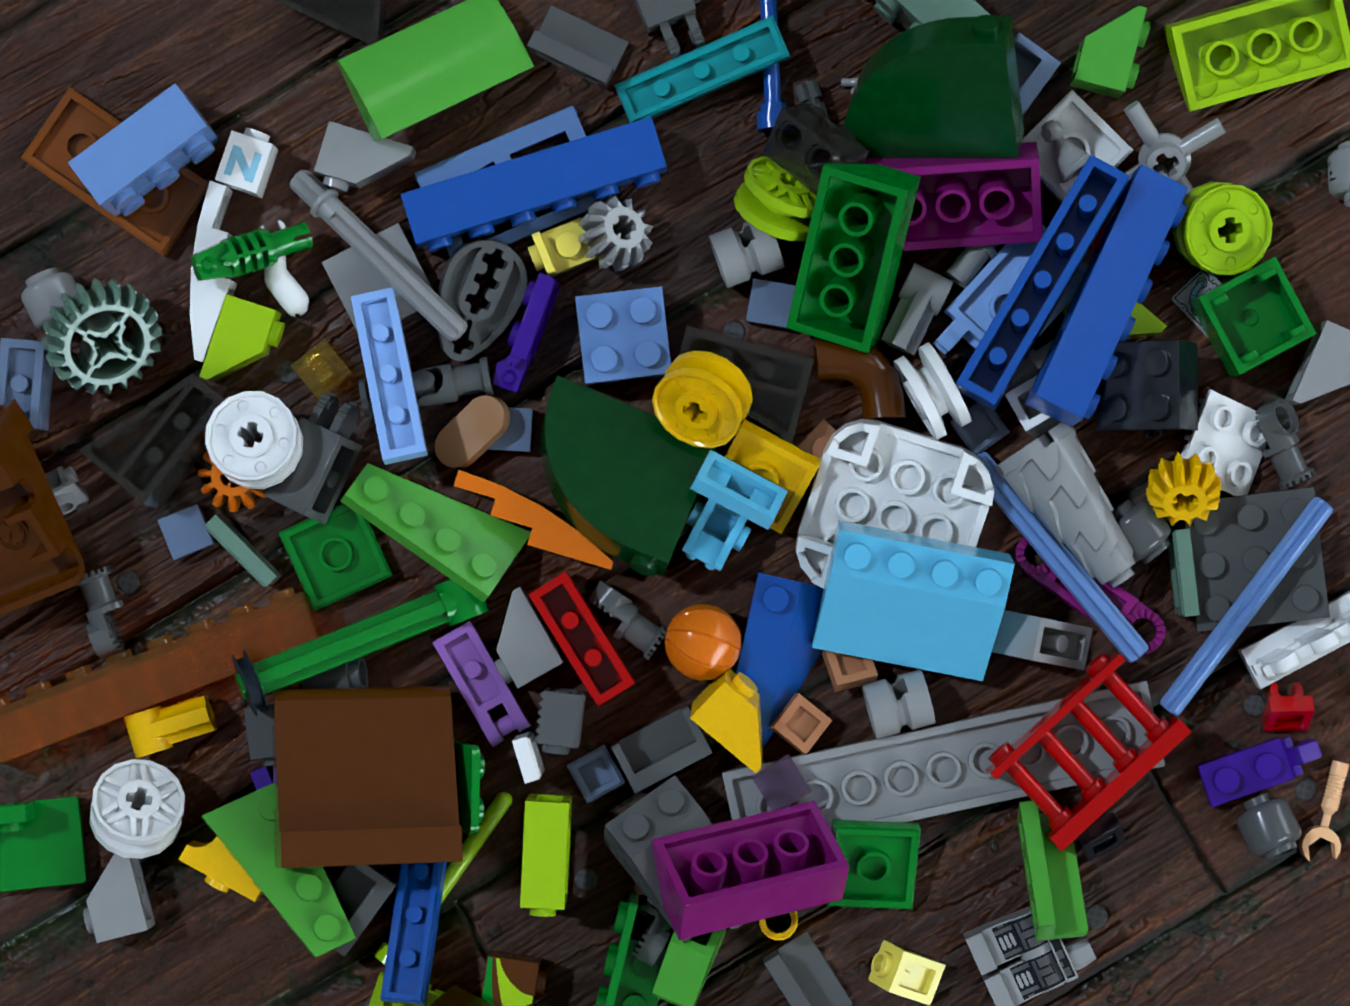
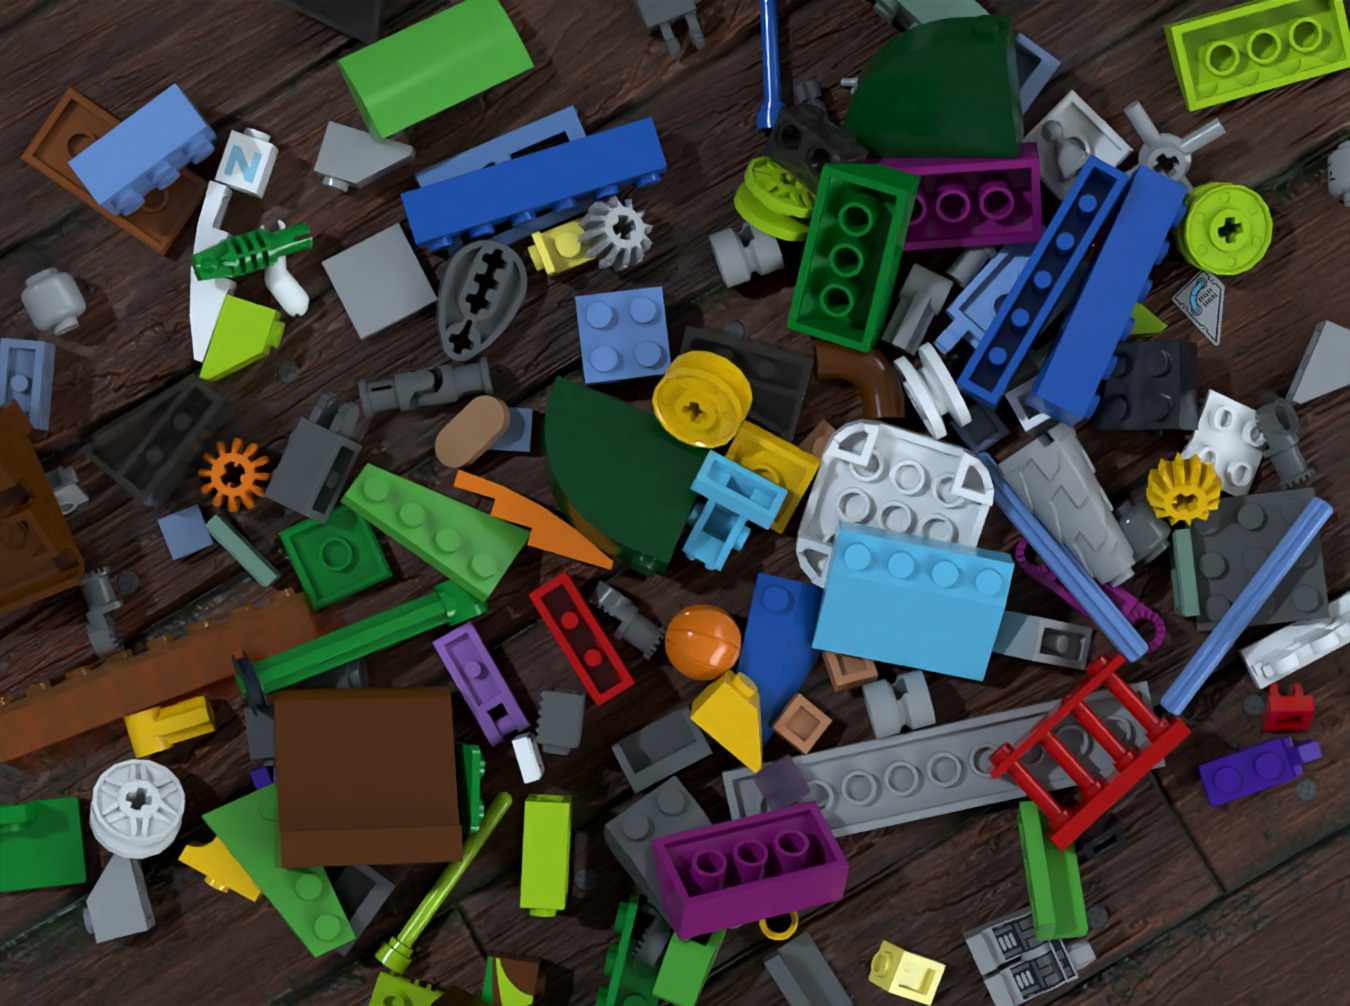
(102, 358): sand green gear -> none
(240, 419): white wheel -> none
(321, 369): clear yellow tile -> none
(377, 254): light grey axle -> none
(389, 376): light blue plate -> none
(413, 933): blue tile -> none
(525, 643): light grey slope -> none
(527, 335): dark purple hinge -> none
(578, 47): dark grey panel -> none
(596, 773): sand blue tile -> none
(703, 70): teal tile -> none
(770, 303): sand blue tile -> none
(880, 862): green tile -> none
(1107, 55): bright green slope -> none
(1252, 317): green container -> none
(1269, 827): dark grey head -> none
(1329, 806): light nougat piece -> none

